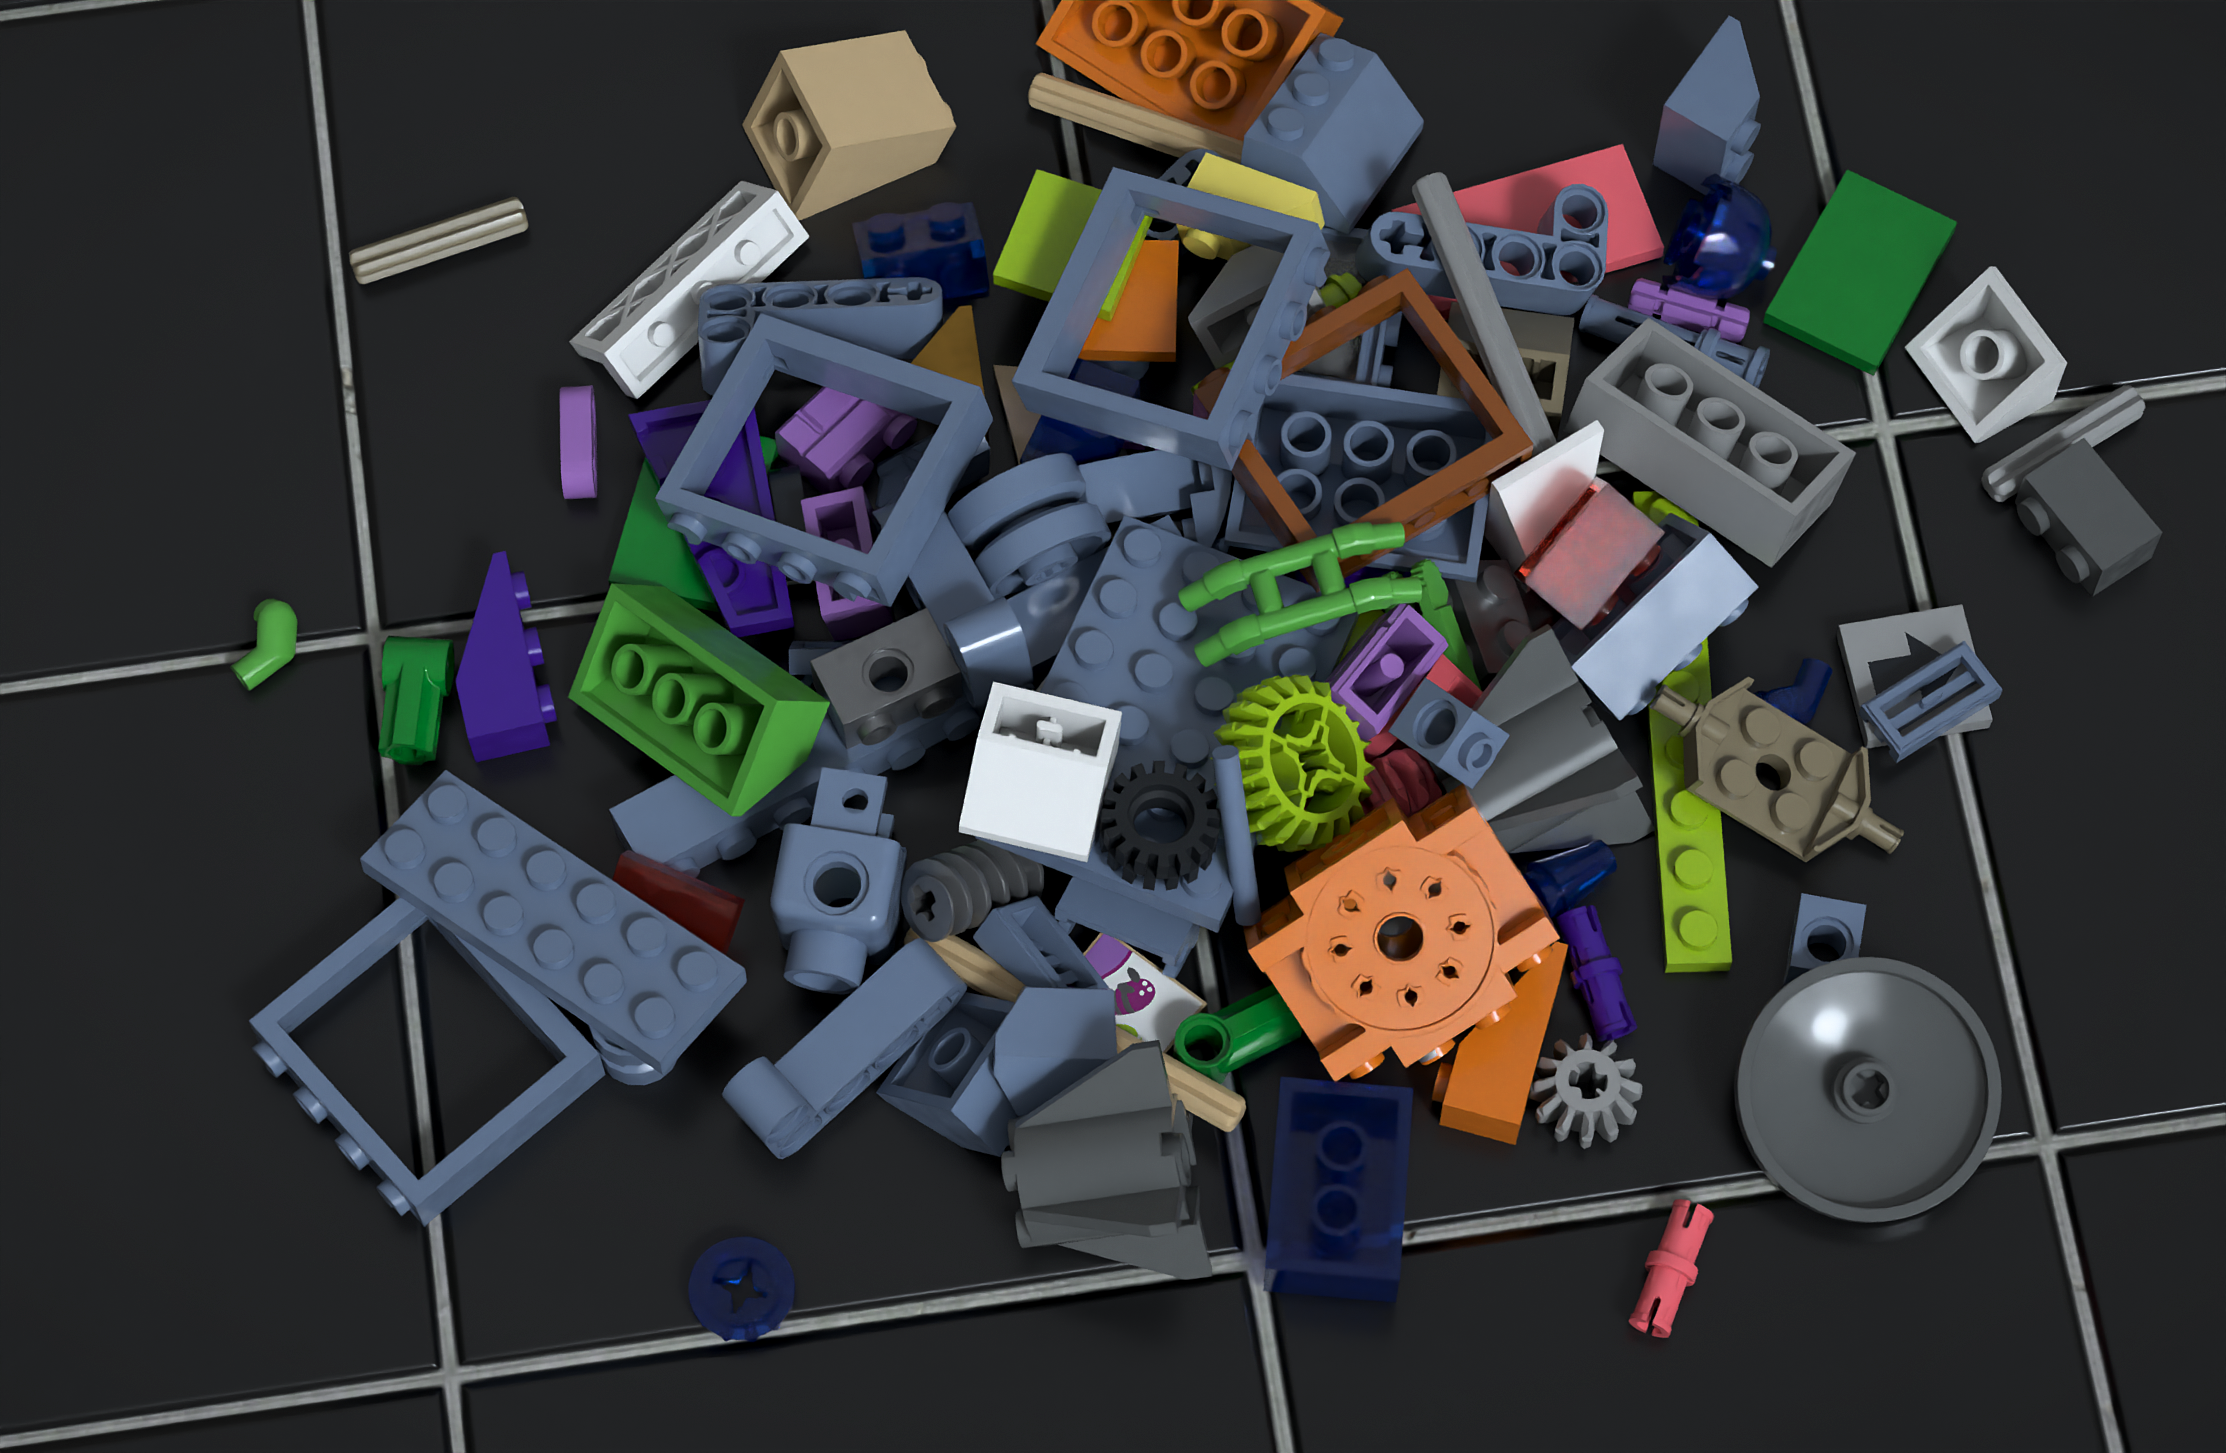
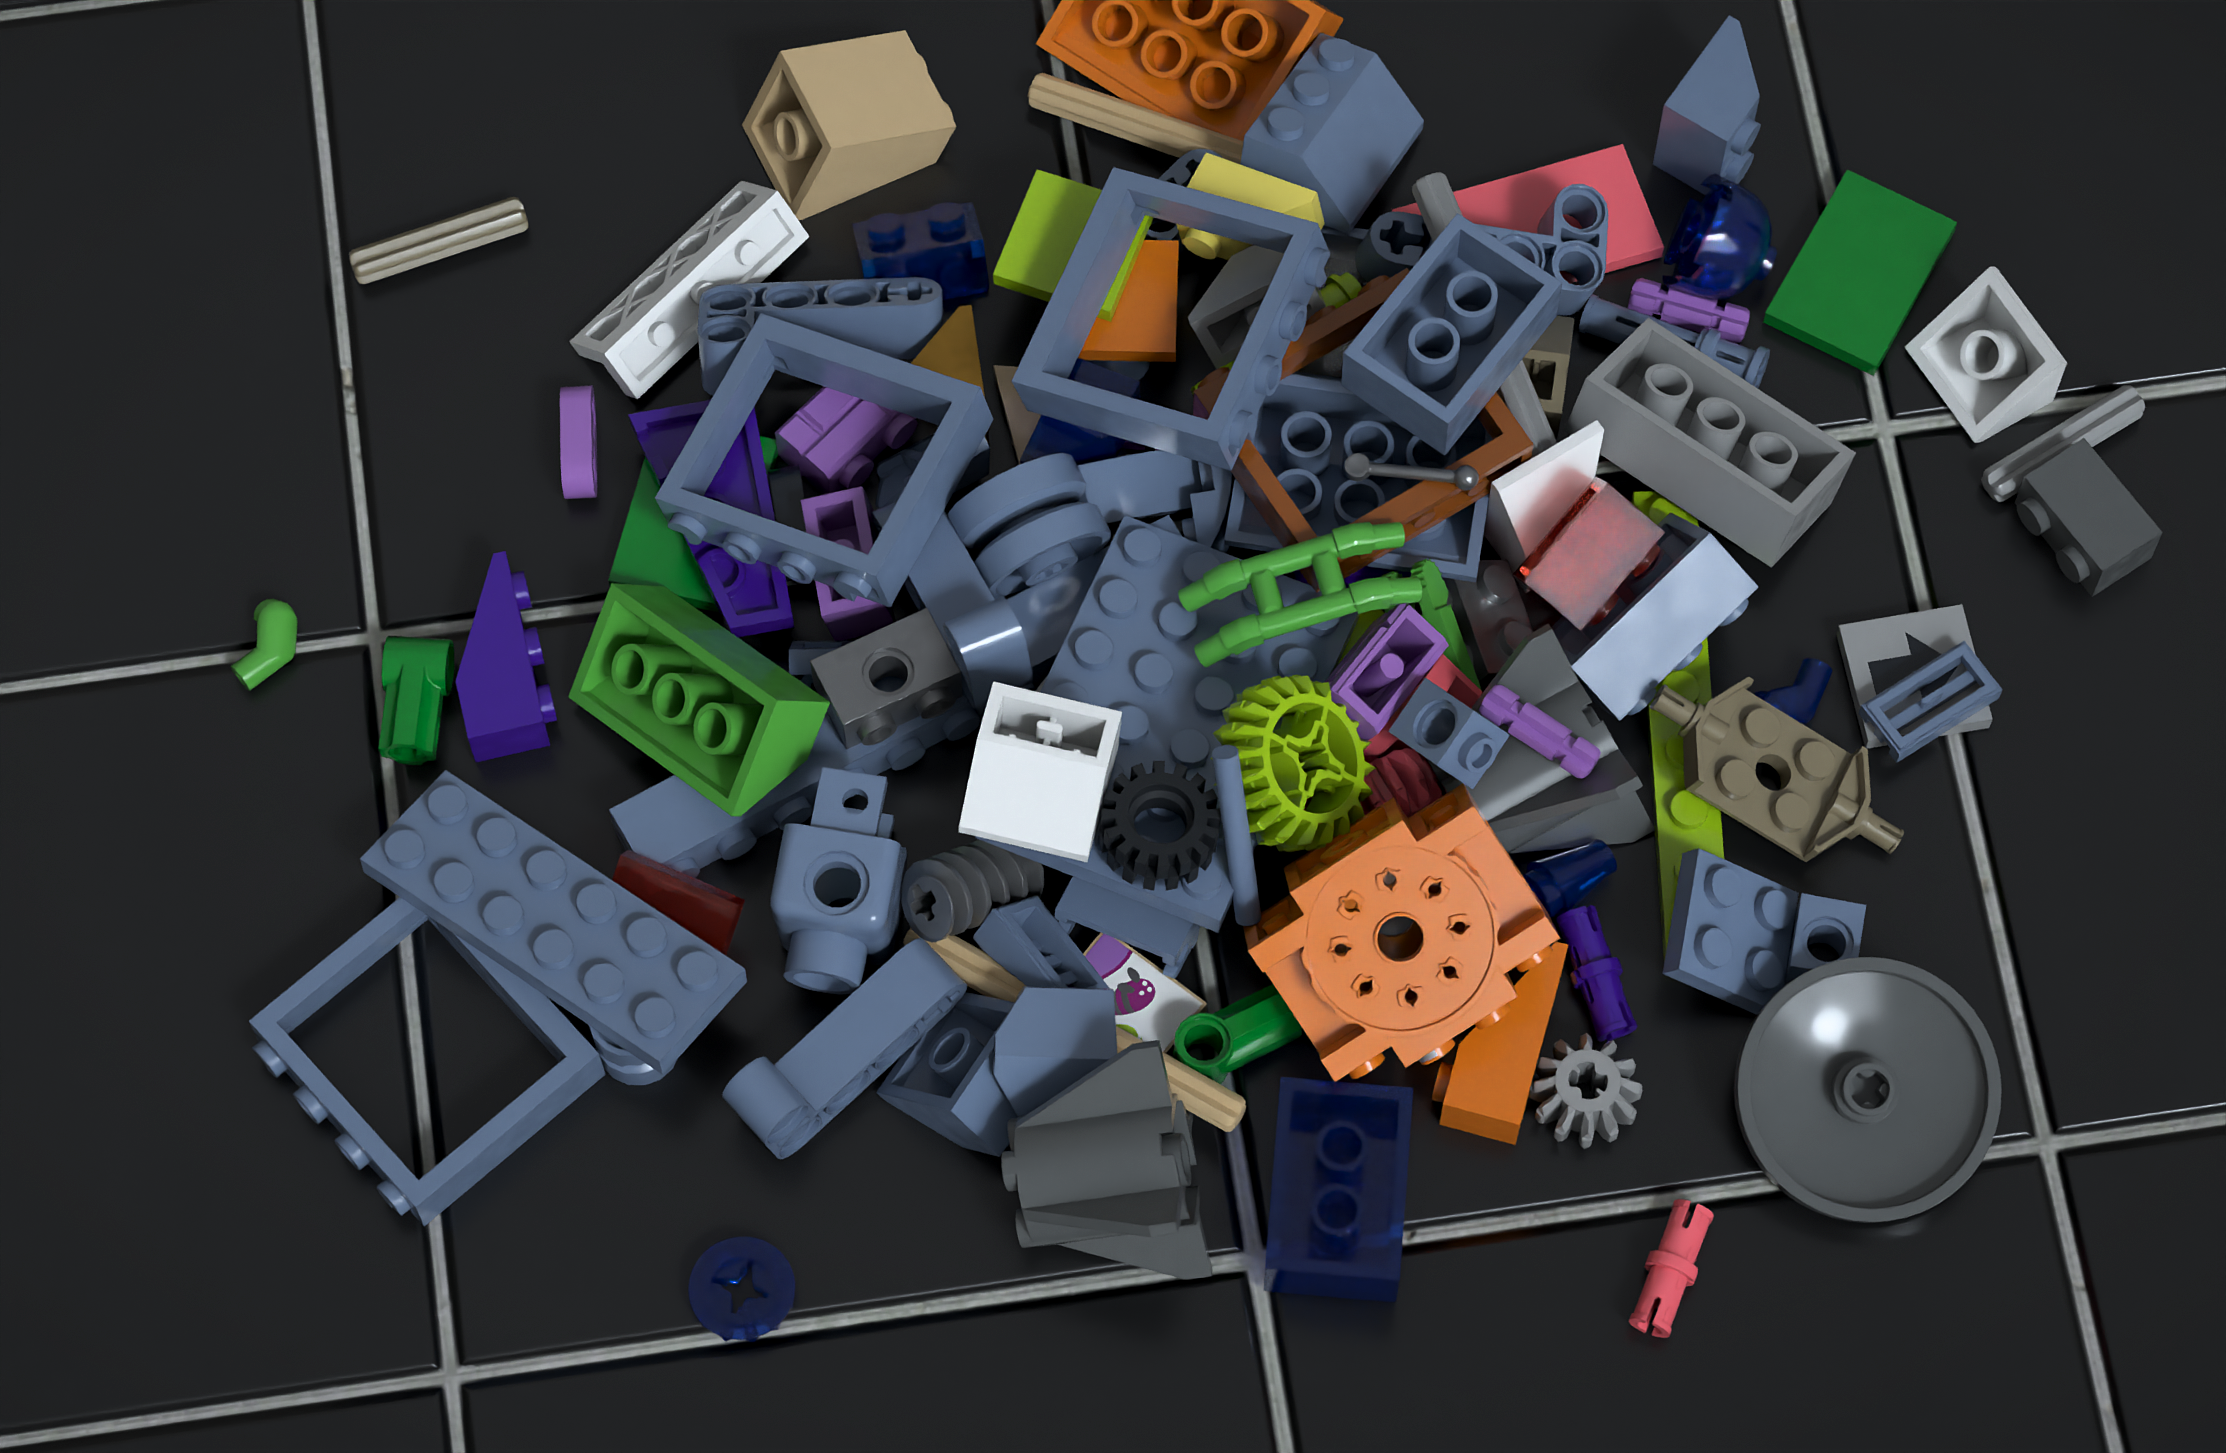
(1359, 468): none -> flat silver hinge
(1451, 333): none -> sand blue brick
(1539, 731): none -> medium lavender axle
(1729, 931): none -> sand blue plate

